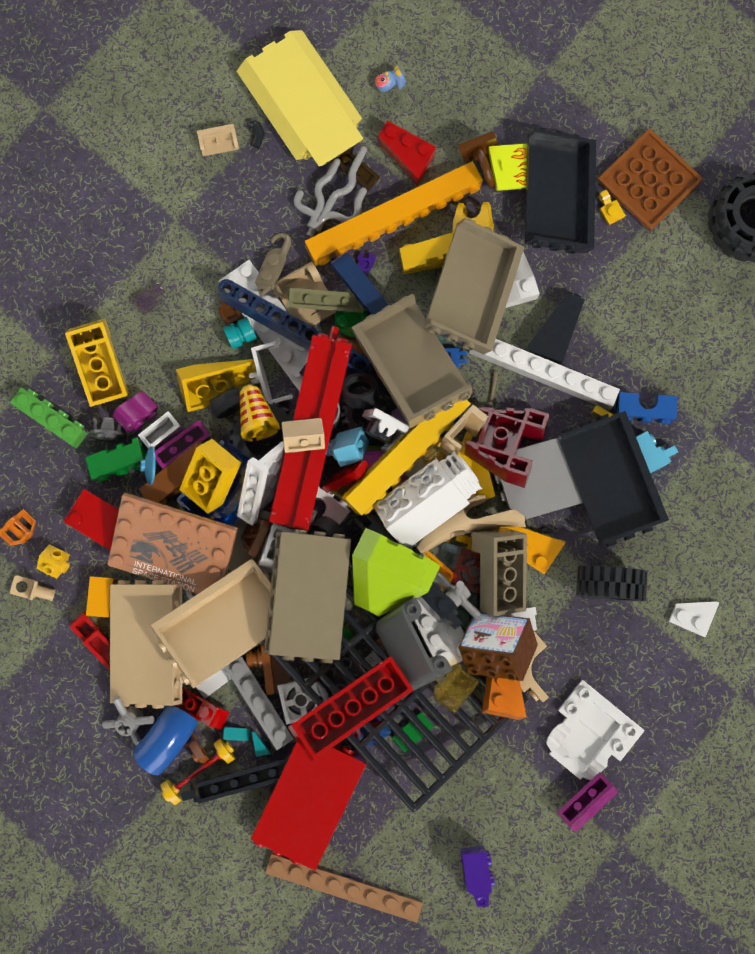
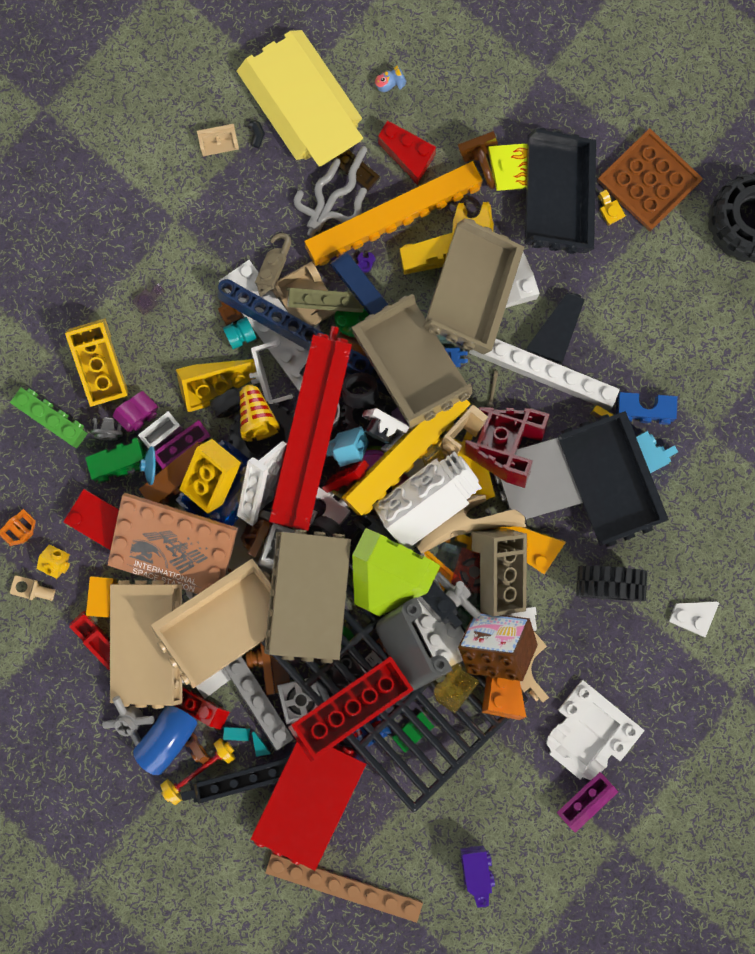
(303, 435): tan panel -> none

